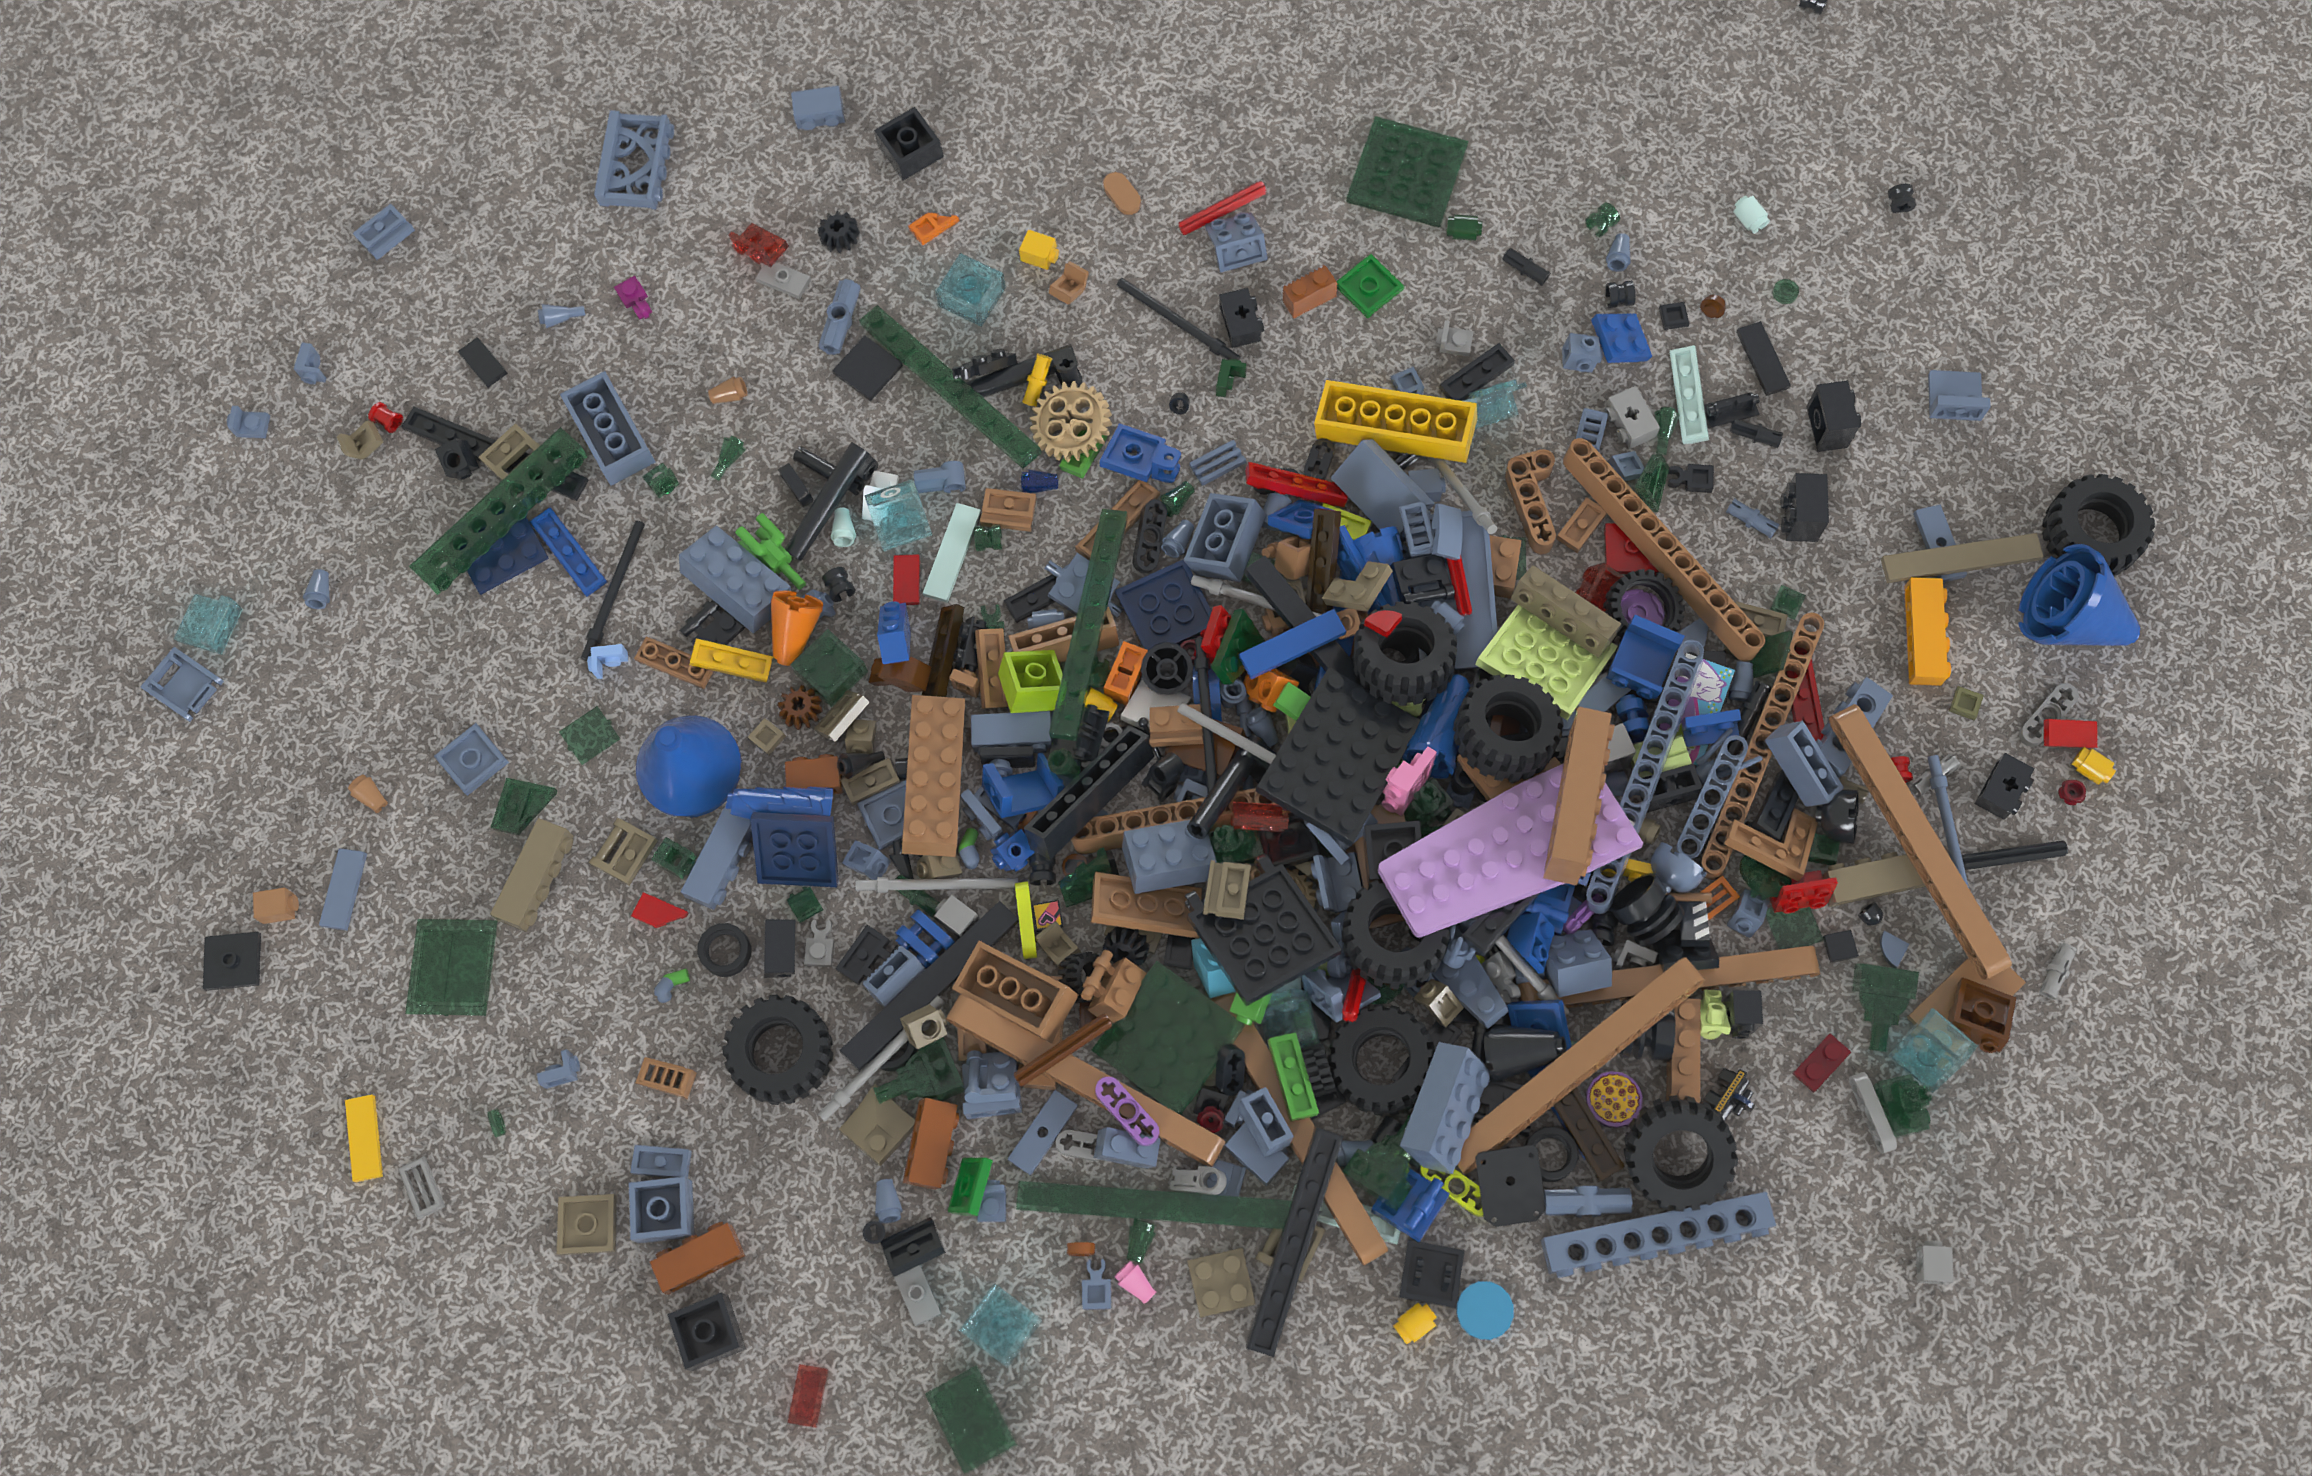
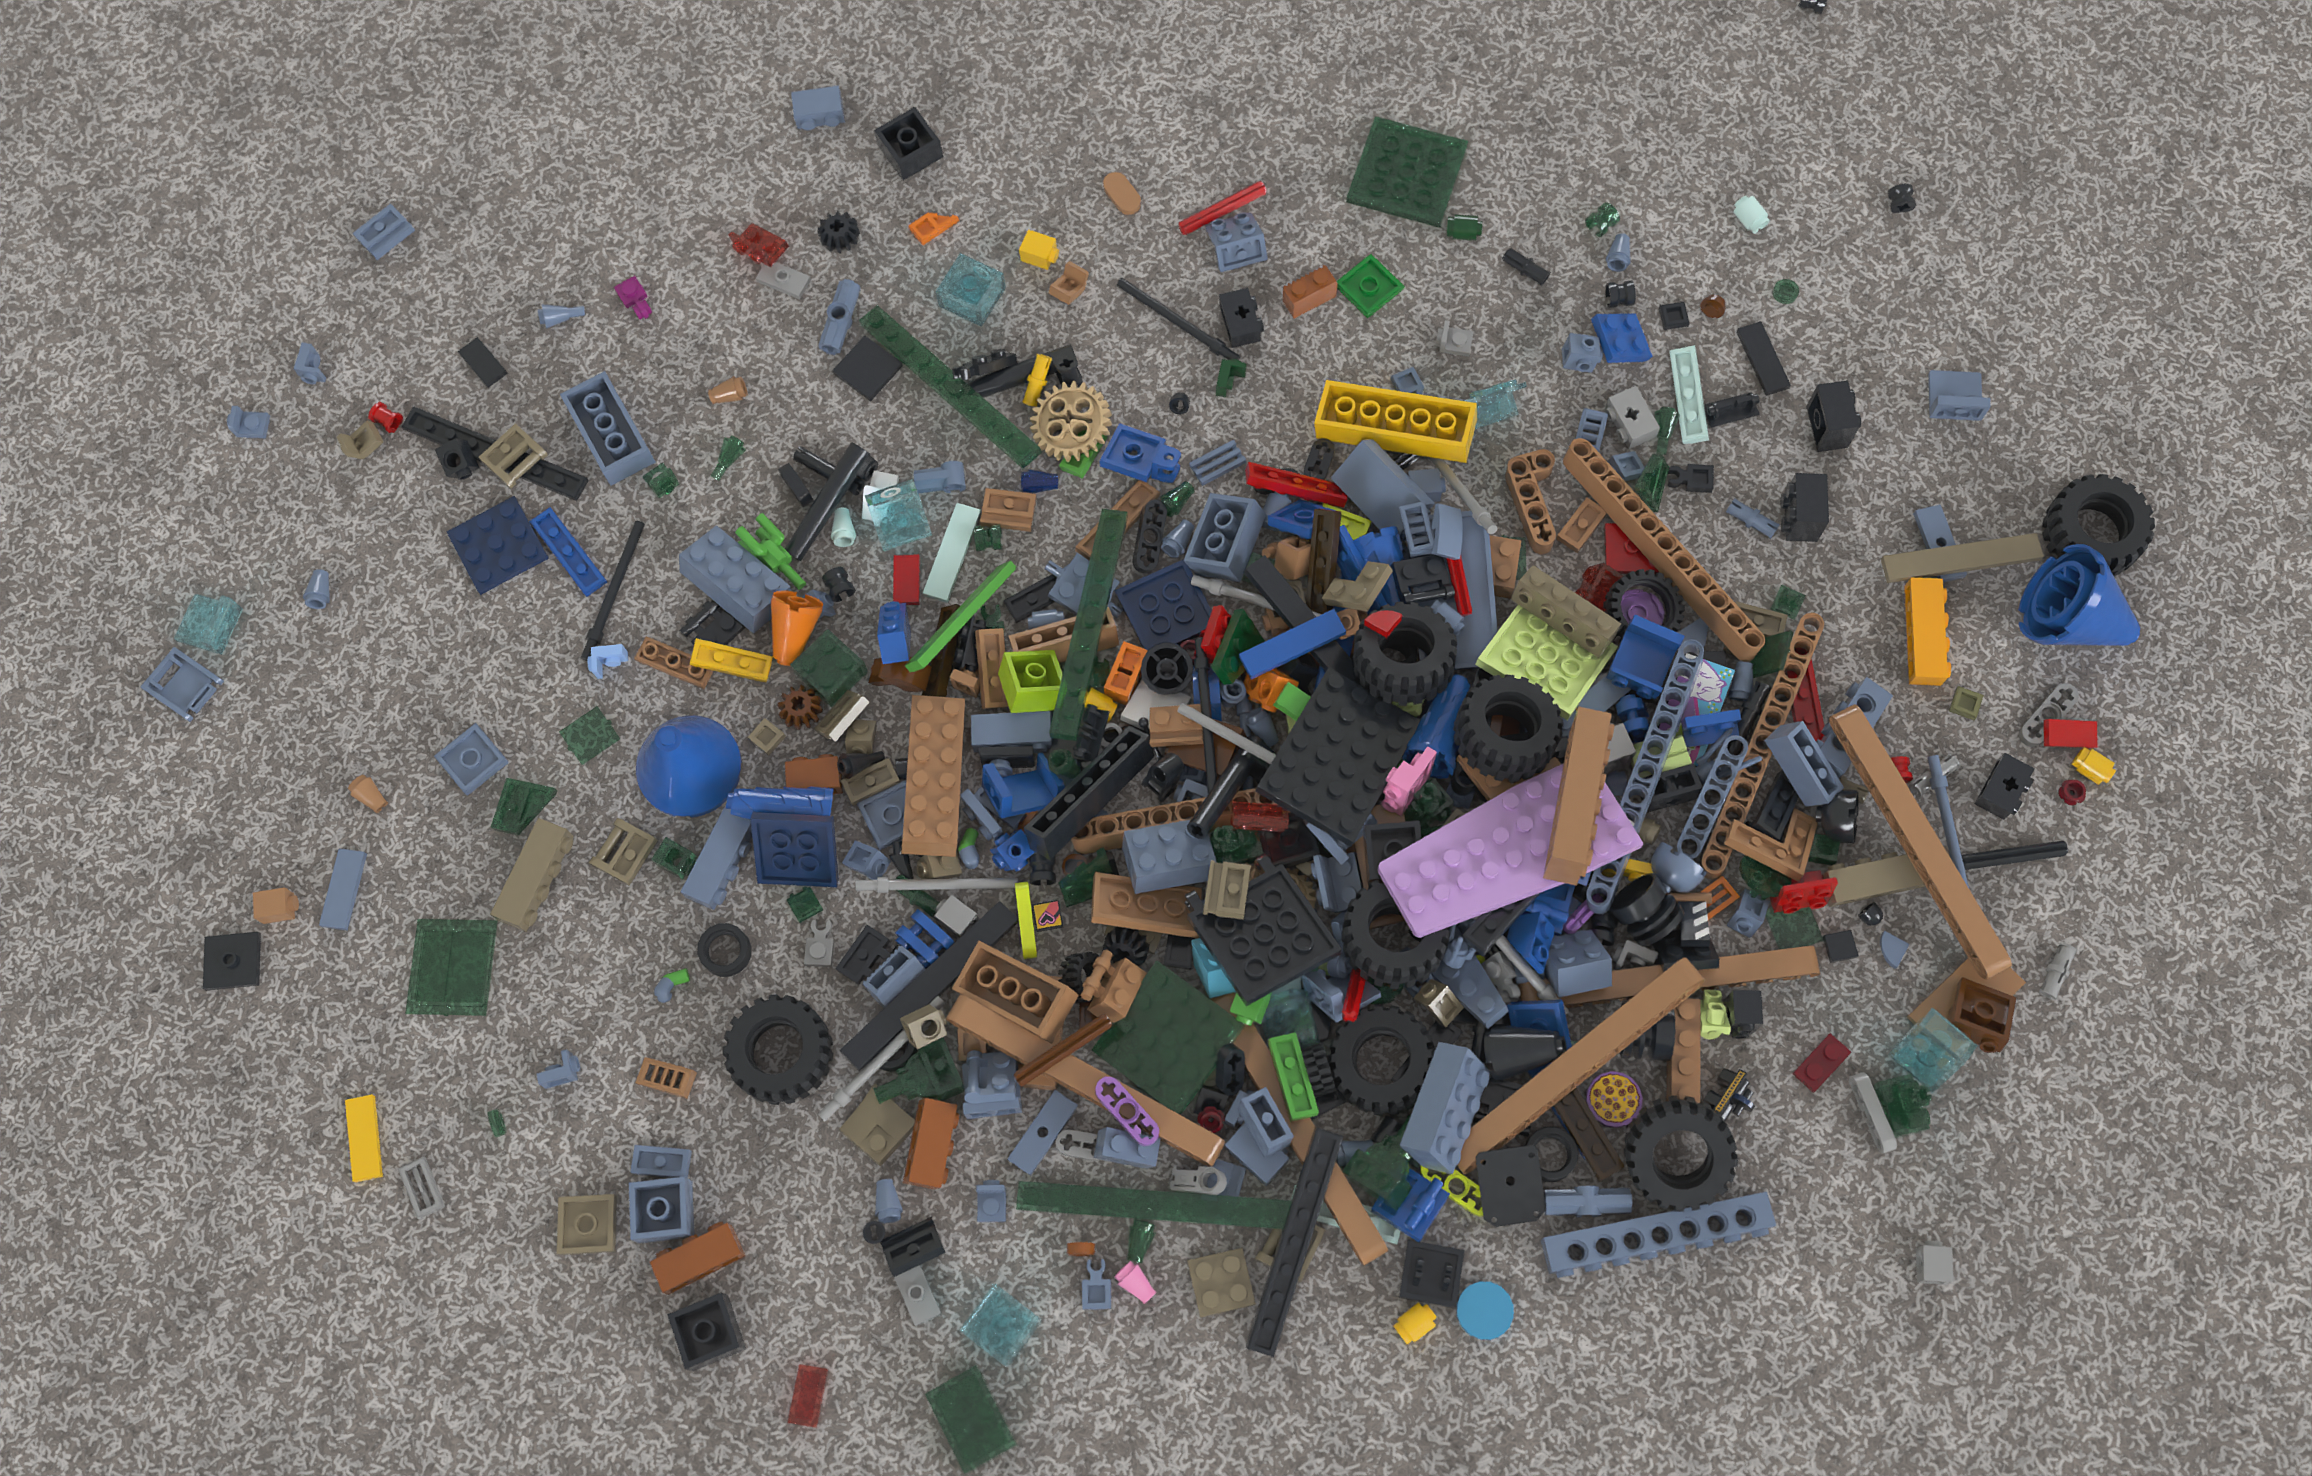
(499, 498): clear green brick -> none
(611, 151): sand blue fence -> none
(656, 912): red tile -> none
(779, 948): black hinge -> none
(960, 617): none -> bright green tile
(970, 1186): green tile -> none
(1056, 944): dark tan bracket -> none
(1477, 373): black plate -> none
(1756, 433): black axle -> none
(1884, 997): clear green brick -> none

